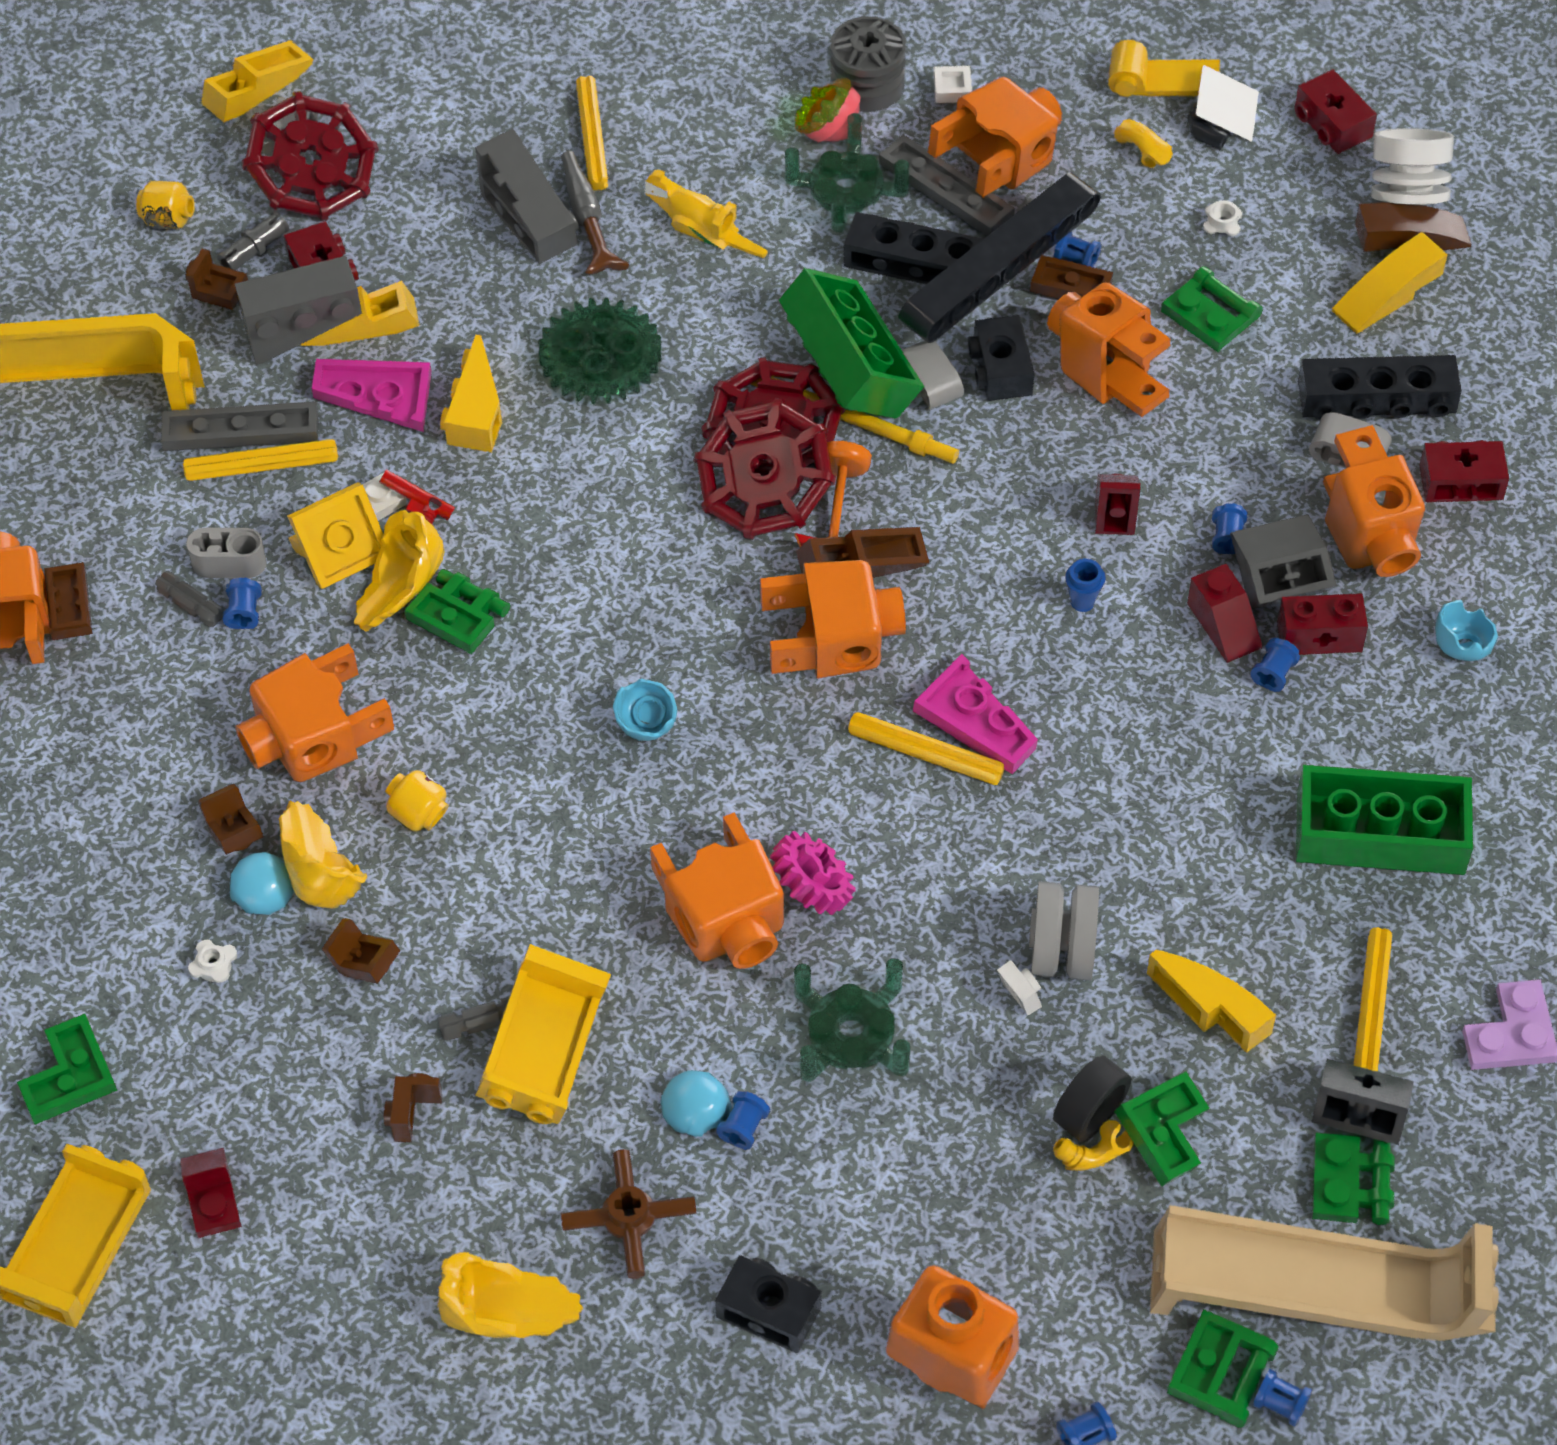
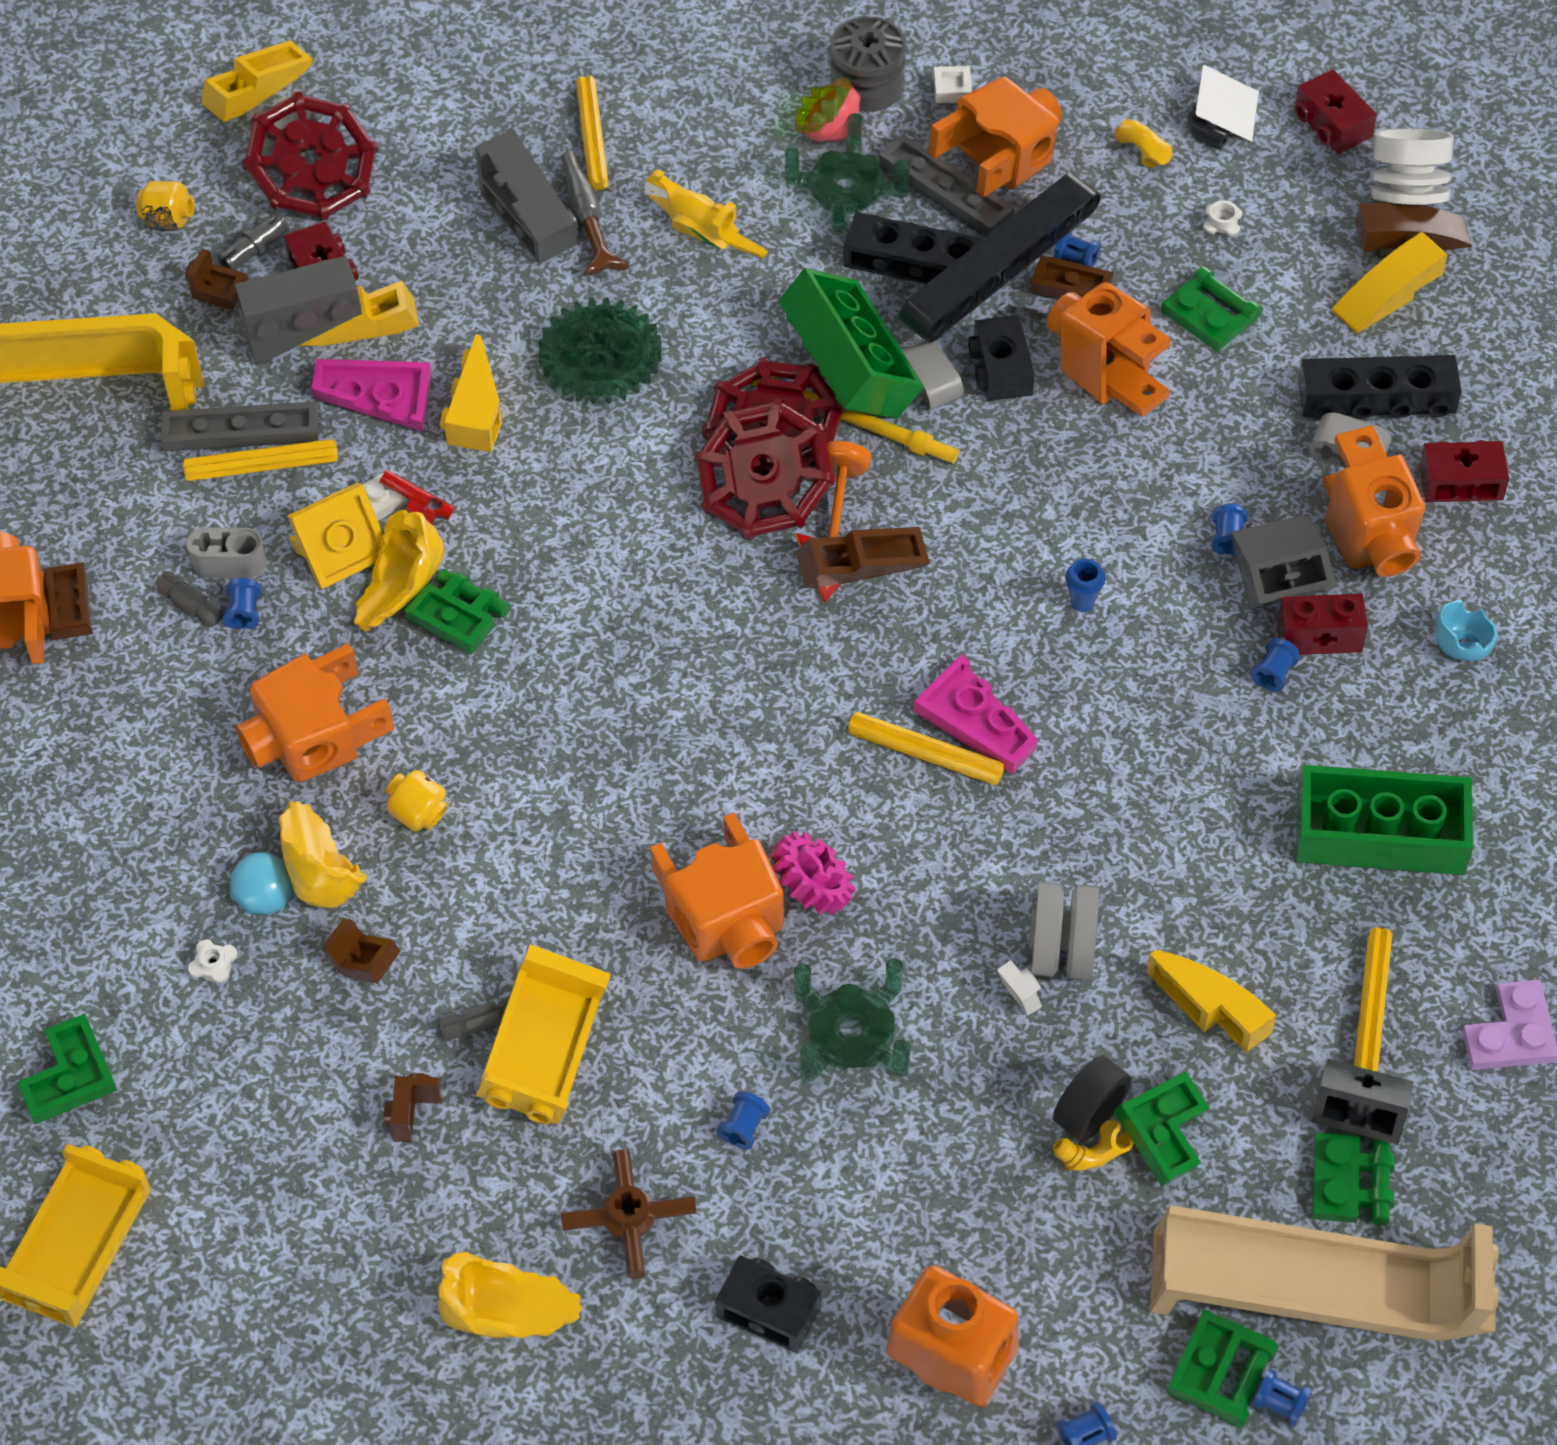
(210, 1192): dark red slope -> none
(229, 819): reddish brown bracket -> none
(648, 703): medium azure hair -> none
(695, 1103): medium azure hair -> none
(841, 621): orange piece -> none
(1116, 504): dark red slope -> none
(1136, 75): yellow door -> none
(1224, 612): dark red slope -> none

